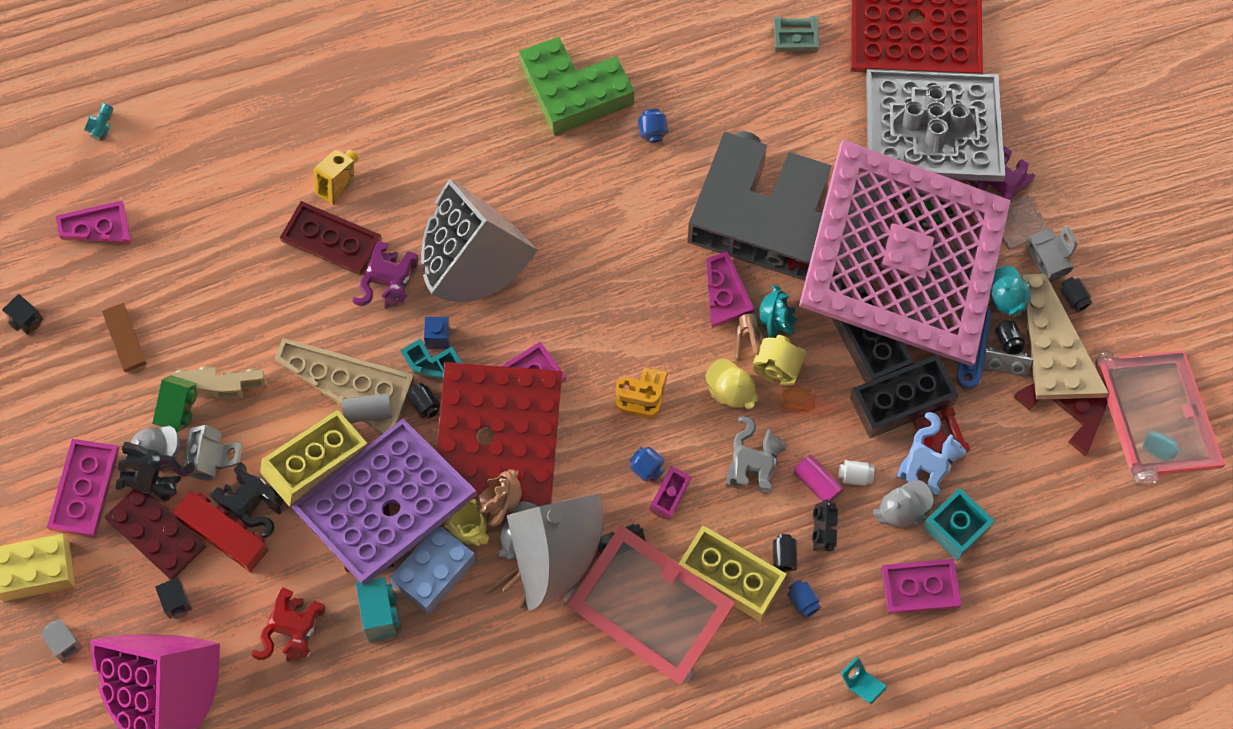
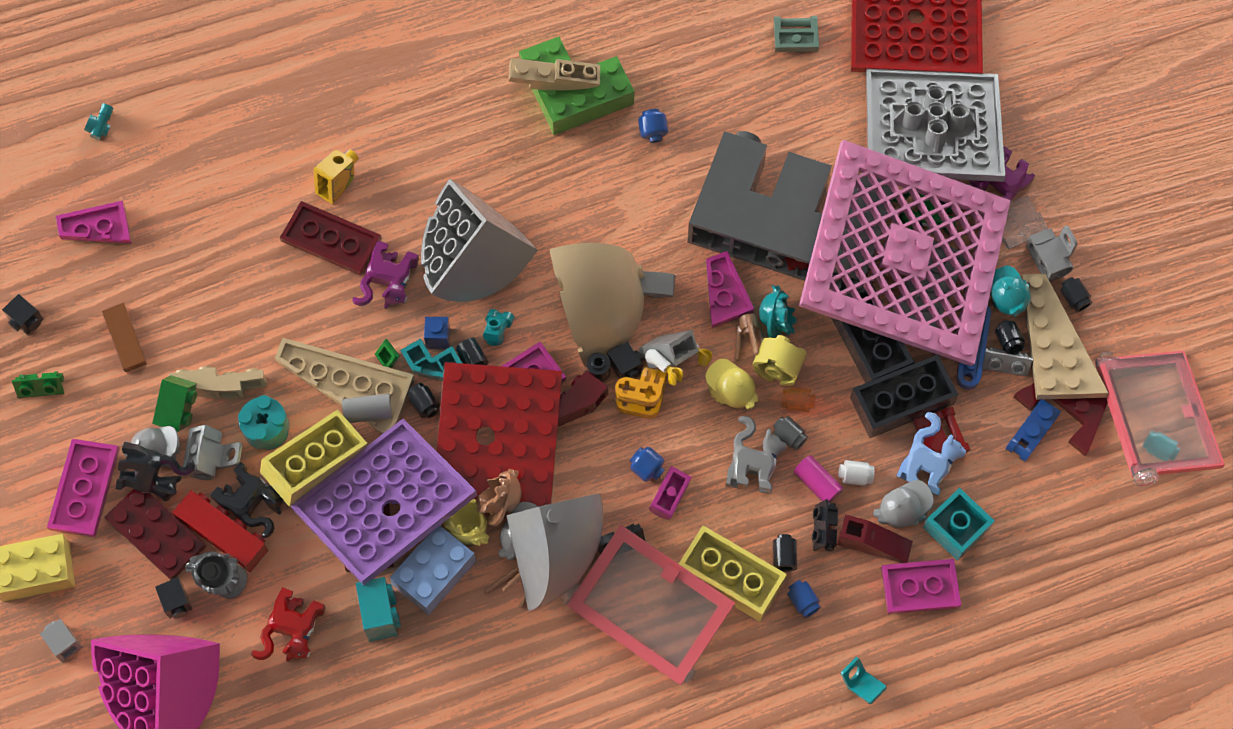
(33, 386): none -> green hinge
(218, 574): none -> dark grey hair
(258, 412): none -> teal brick
(387, 354): none -> green slope
(471, 352): none -> black brick
(496, 326): none -> teal plate
(554, 76): none -> tan slope
(582, 398): none -> dark red slope
(599, 294): none -> tan brick
(599, 366): none -> black brick
(625, 361): none -> black brick
(658, 284): none -> light grey slope
(672, 350): none -> light grey torso
(790, 432): none -> dark grey brick
(873, 539): none -> dark red slope
(1033, 429): none -> blue plate

